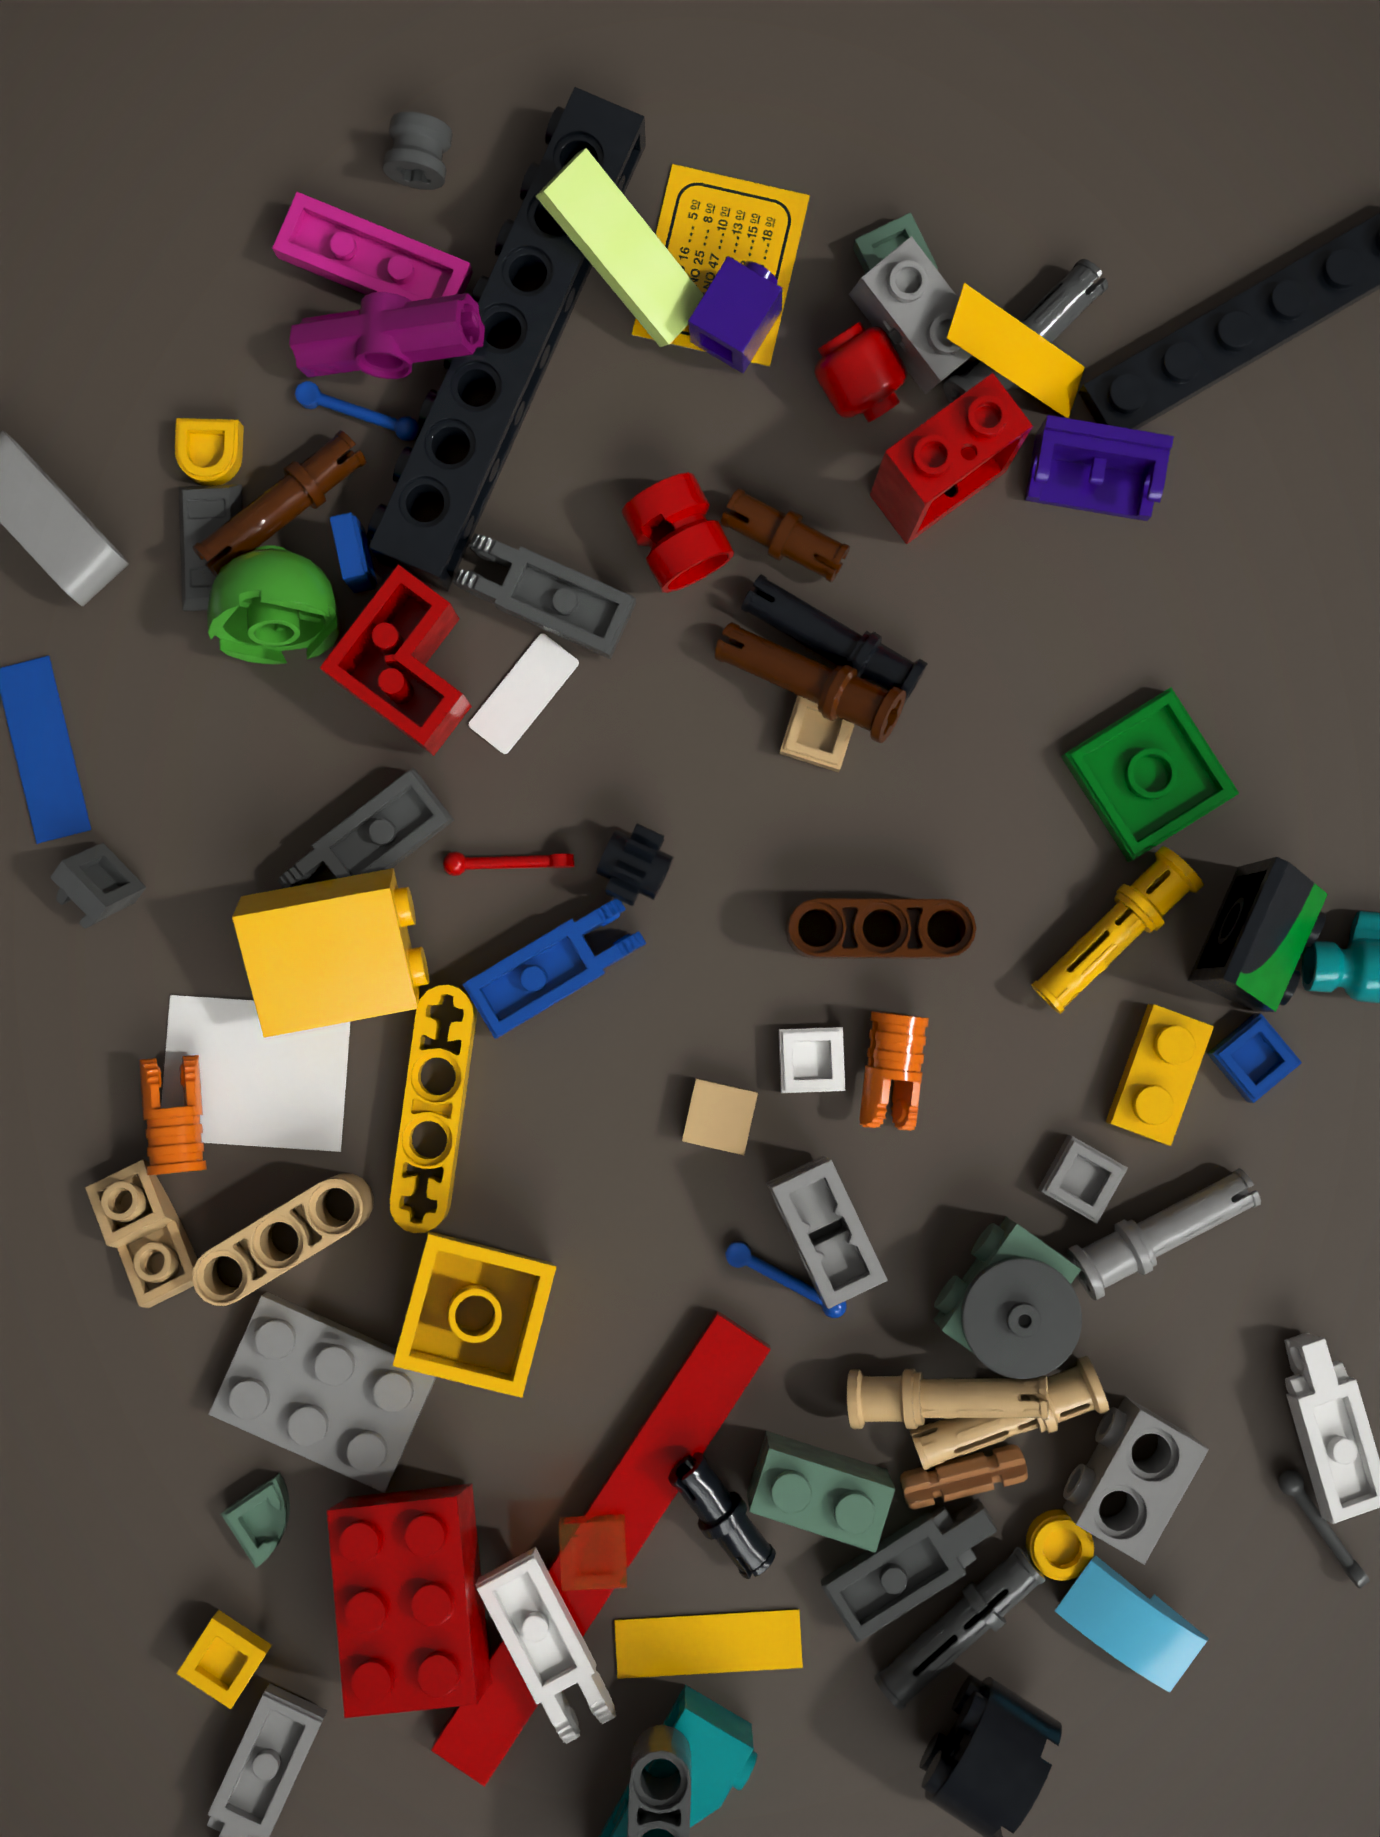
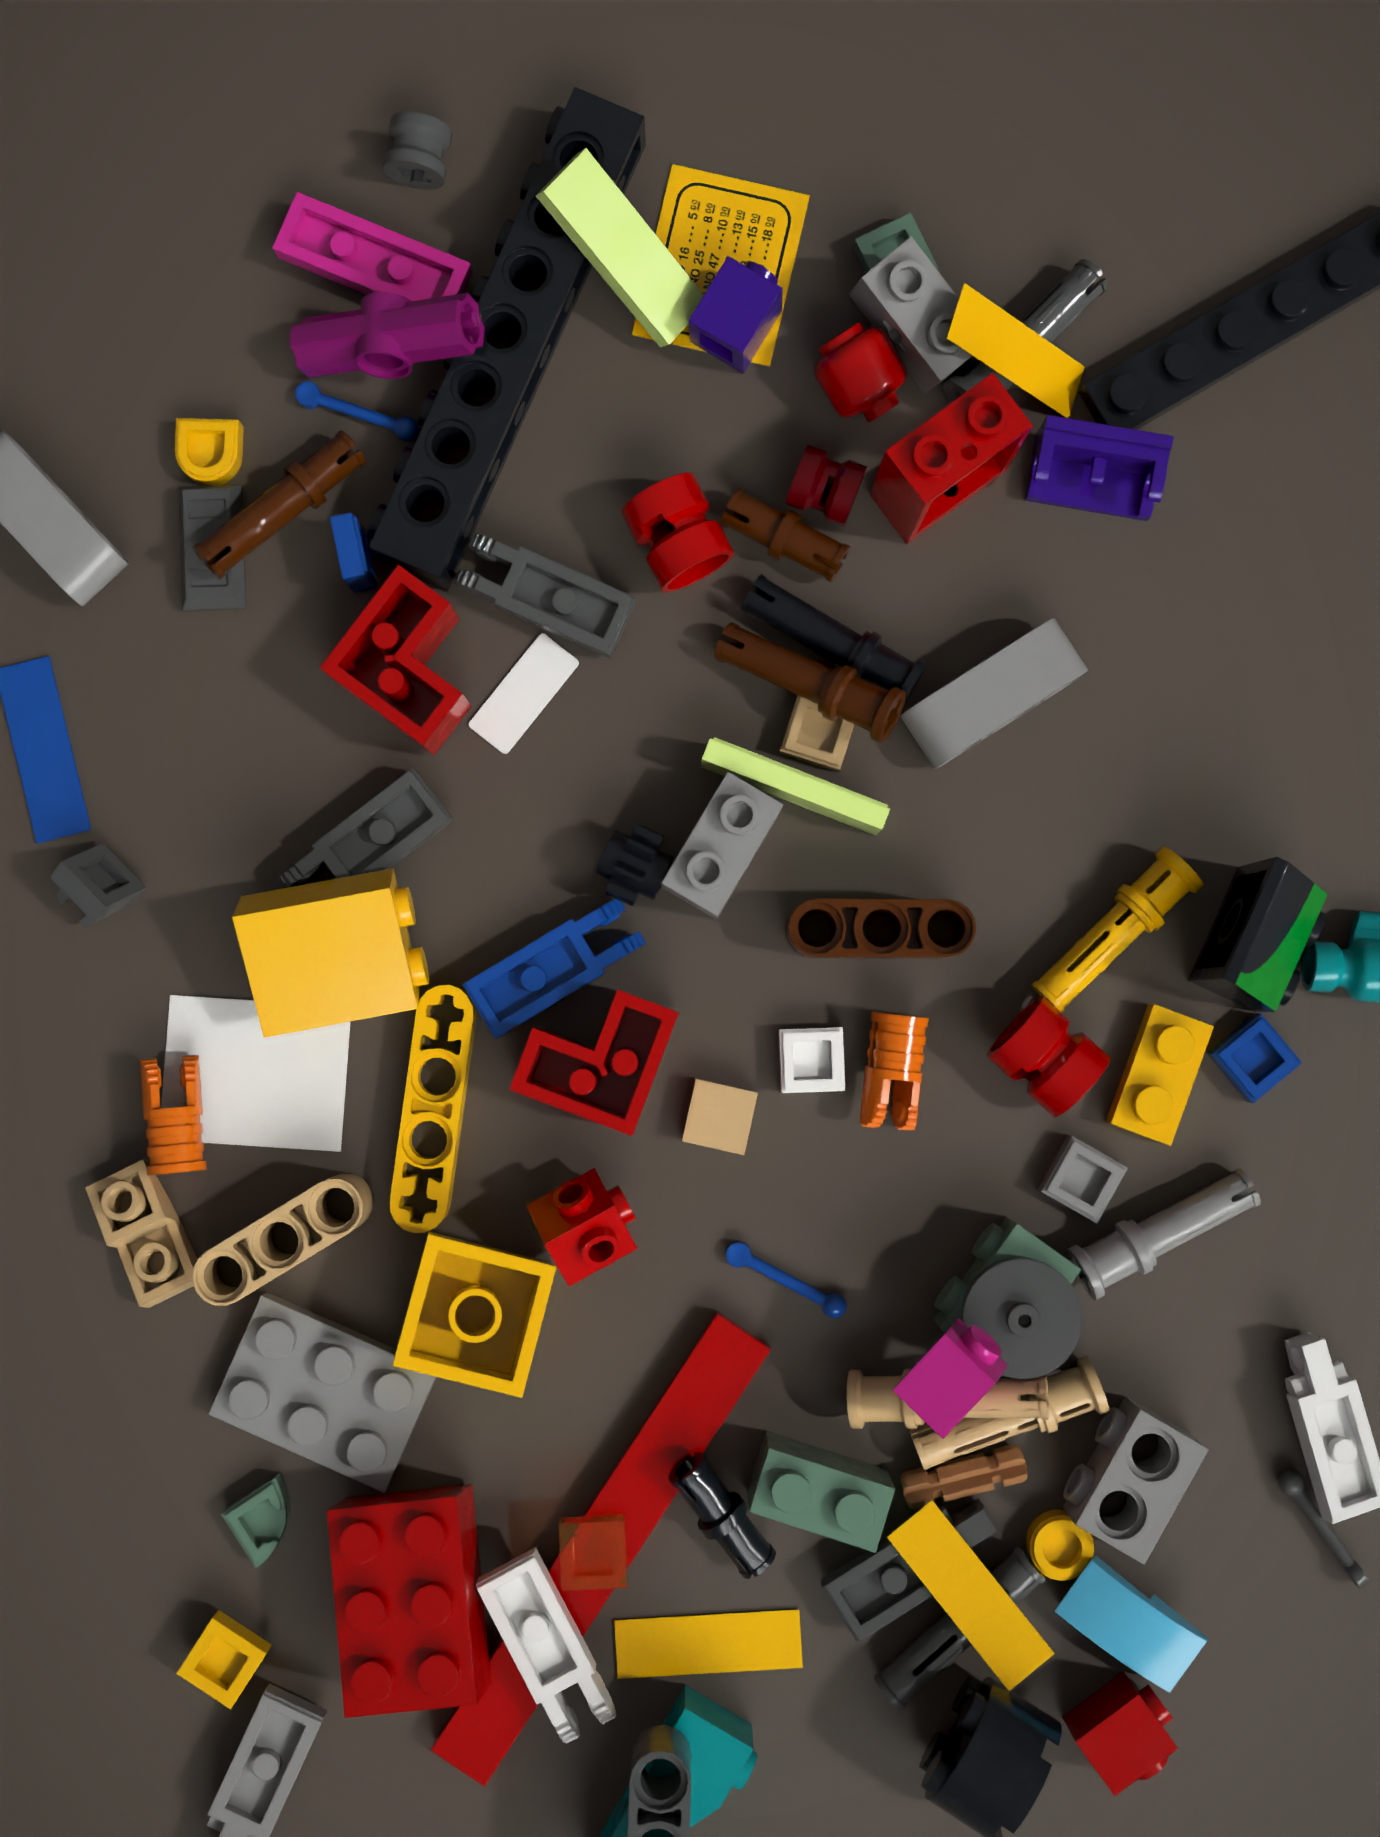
(272, 605): bright green cylinder -> none
(456, 863): red hinge -> none
(583, 1225): none -> red brick
(603, 1081): none -> red brick
(722, 845): none -> light grey brick
(796, 786): none -> yellowish green tile
(812, 479): none -> dark red wheel
(826, 1231): light grey brick -> none
(952, 1376): none -> dark pink brick
(970, 1595): none -> yellow sticker
(994, 693): none -> light grey beam
(1052, 1060): none -> red wheel
(1122, 1732): none -> red brick
(1150, 775): green tile -> none

